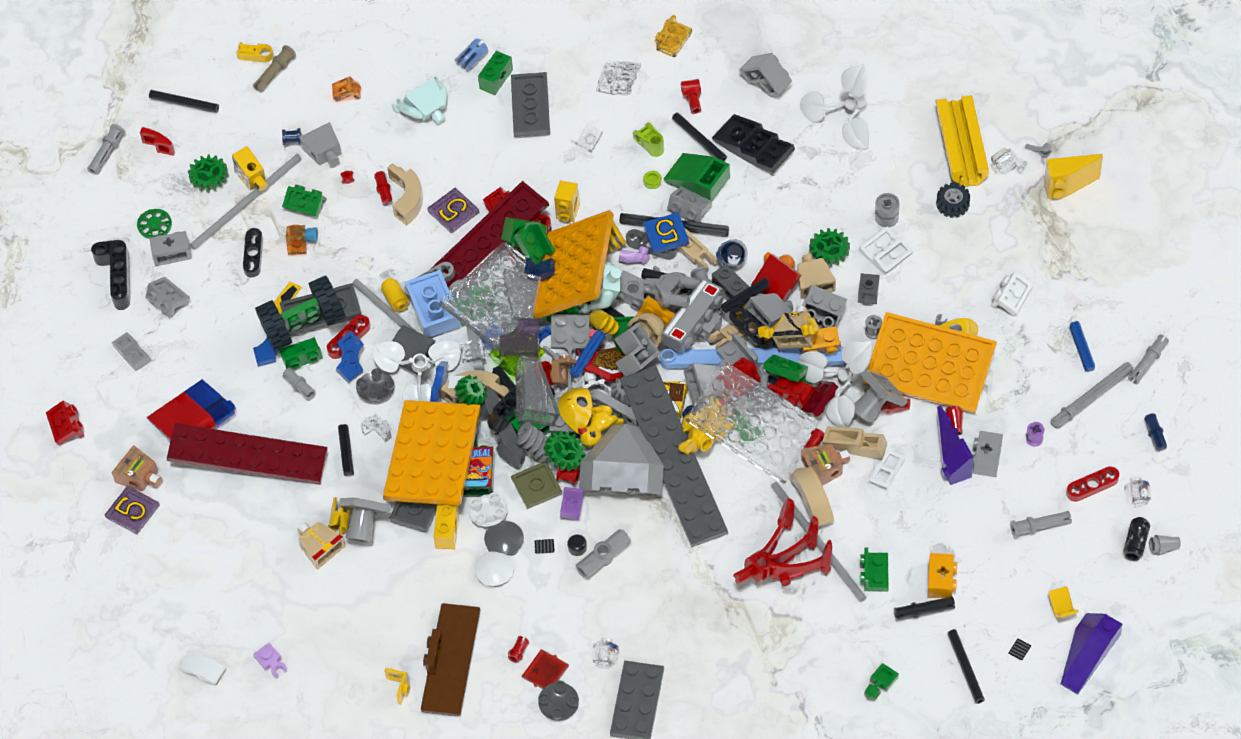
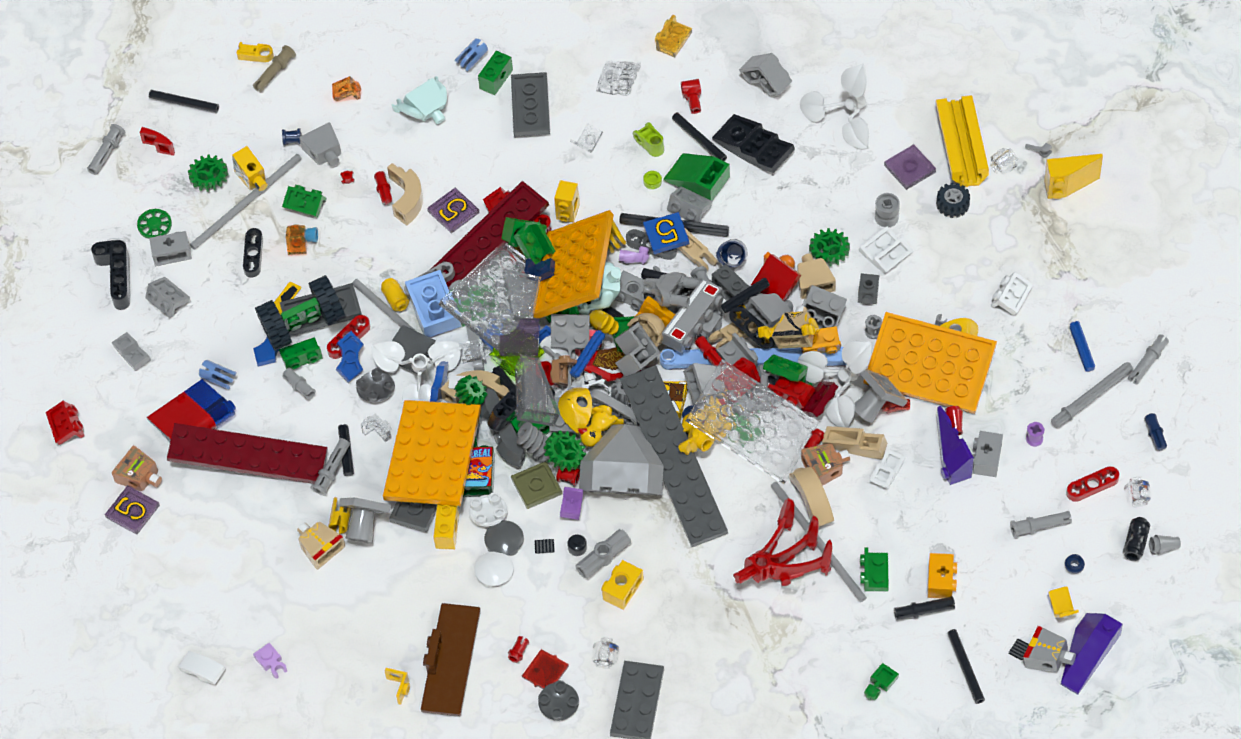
(214, 373): none -> medium blue arm
(327, 474): none -> light grey pin
(621, 594): none -> yellow brick
(709, 352): none -> red axle
(910, 167): none -> clear purple tile
(1047, 651): none -> light grey torso
(1077, 559): none -> dark blue plate

